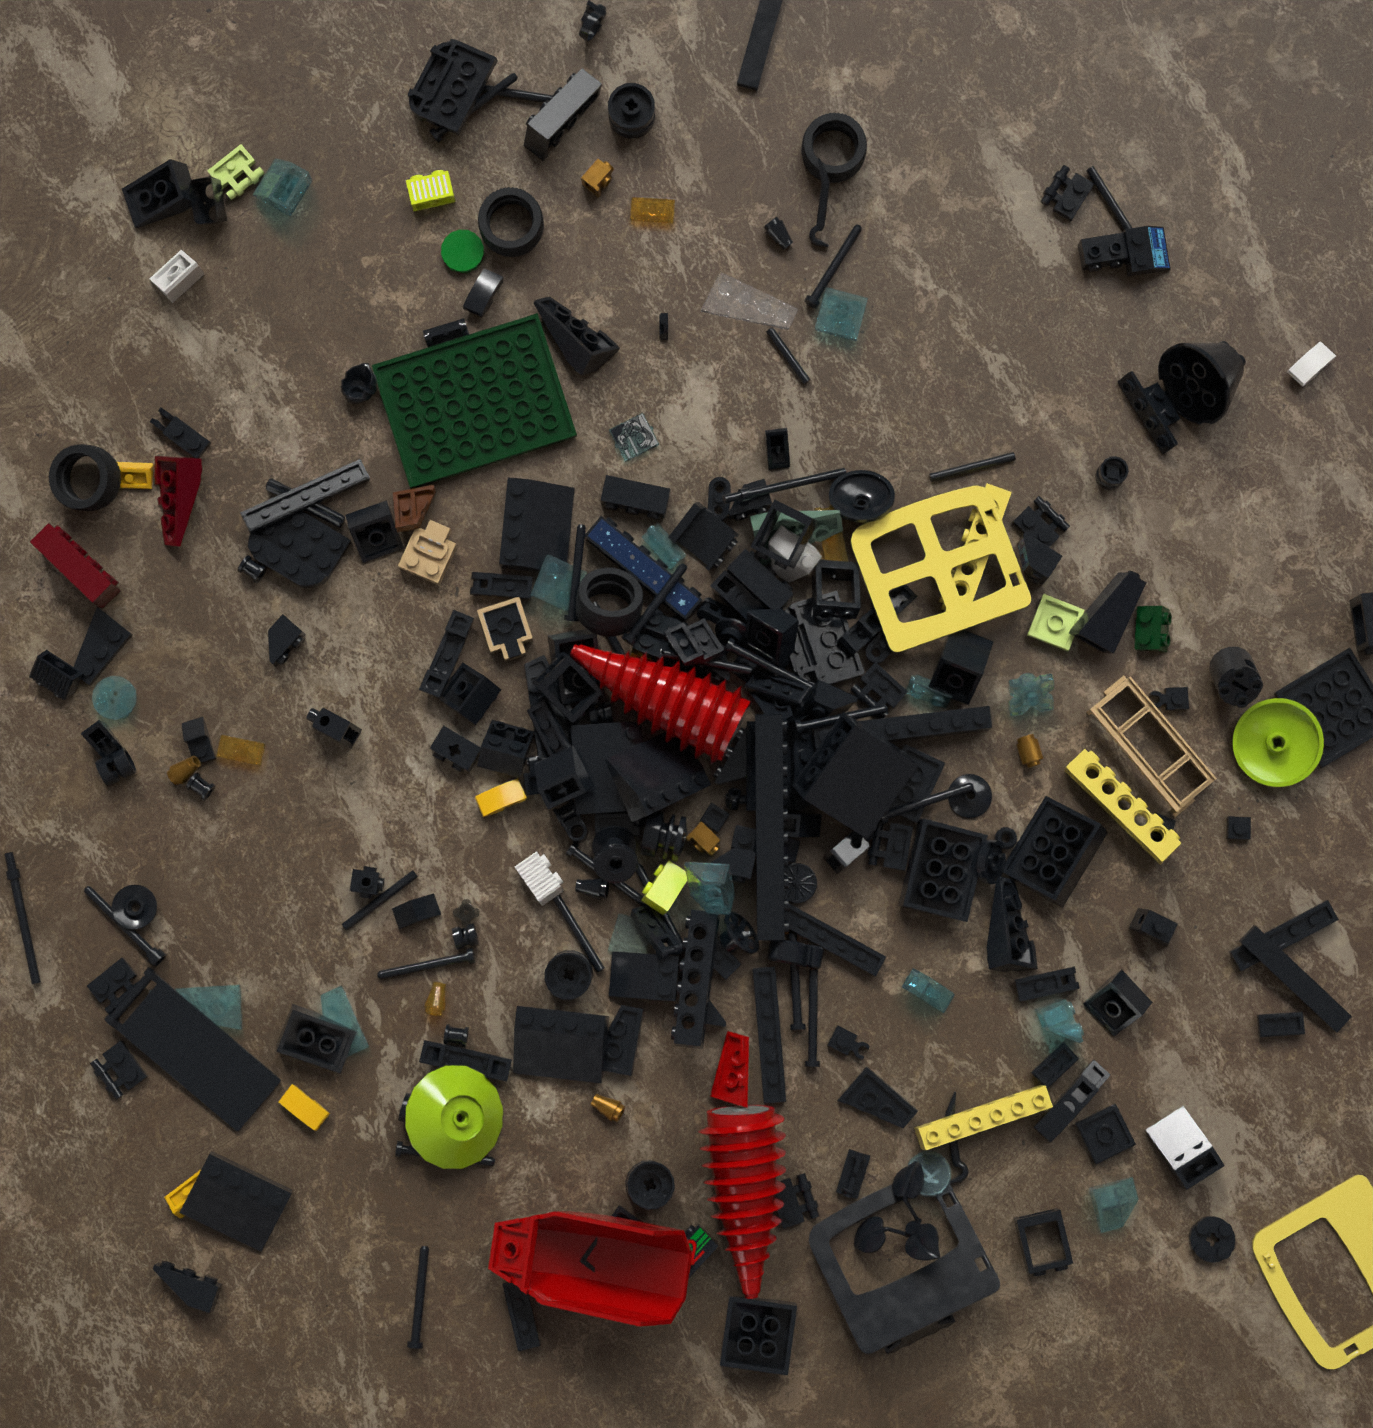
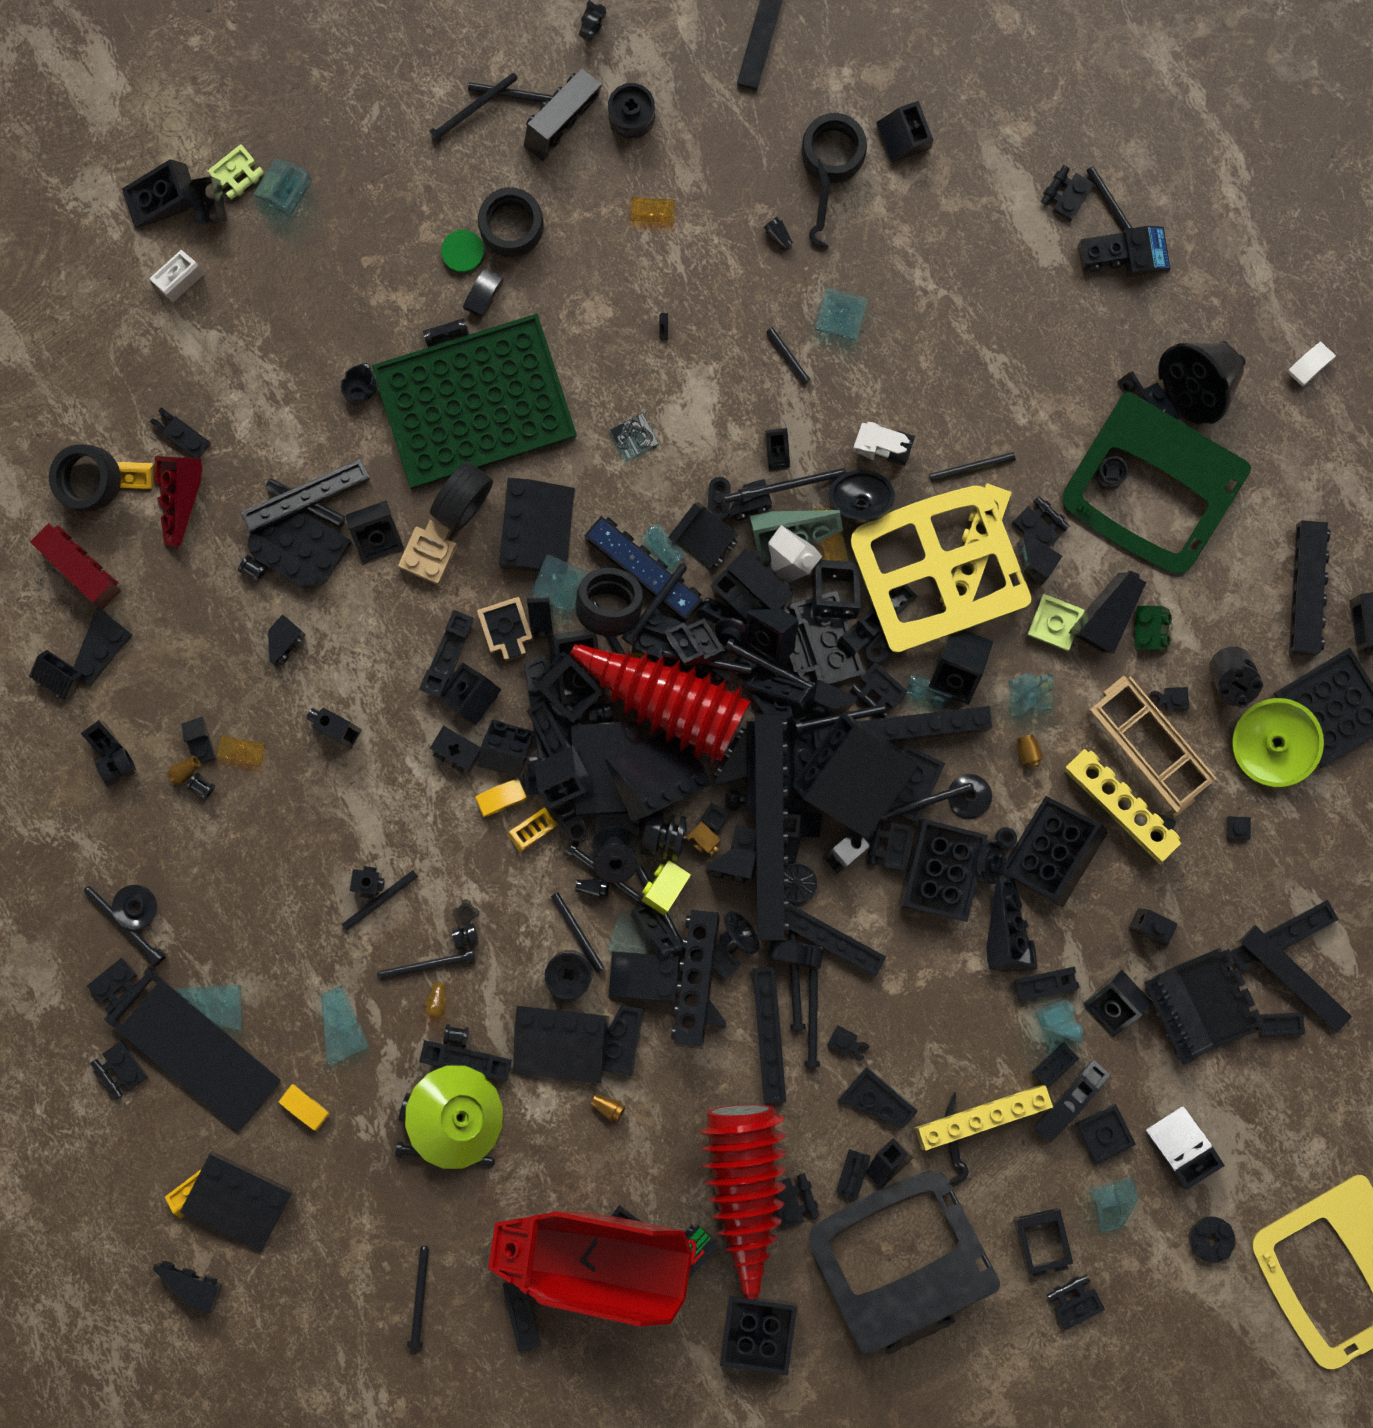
(13, 875): black bar -> none
(124, 700): clear light blue plate -> none
(315, 1039): black slope -> none
(412, 506): reddish brown wing -> none
(416, 911): black slope -> none
(430, 190): neon yellow brick -> none
(450, 84): black plate -> none
(461, 496): none -> black tyre
(502, 585): black plate -> none
(536, 836): none -> yellow slope
(539, 878): white brick -> none
(540, 616): none -> black slope
(576, 573): black bar -> none
(579, 343): black wedge -> none
(597, 177): pearl gold brick -> none
(635, 497): black brick -> none
(662, 1180): black wheel -> none
(711, 886): clear light blue slope -> none
(732, 1071): red wing -> none
(743, 302): clear wing -> none
(767, 527): black window -> none
(812, 300): black bar -> none
(883, 442): none -> white piece
(888, 1163): none -> black slope
(905, 132): none -> black slope
(923, 1238): black plant -> none
(928, 990): clear light blue slope -> none
(936, 1172): clear light blue tile -> none
(1079, 1308): none -> black plate
(1174, 449): none -> dark green door
(1203, 1004): none -> black hinge
(1308, 588): none -> black brick

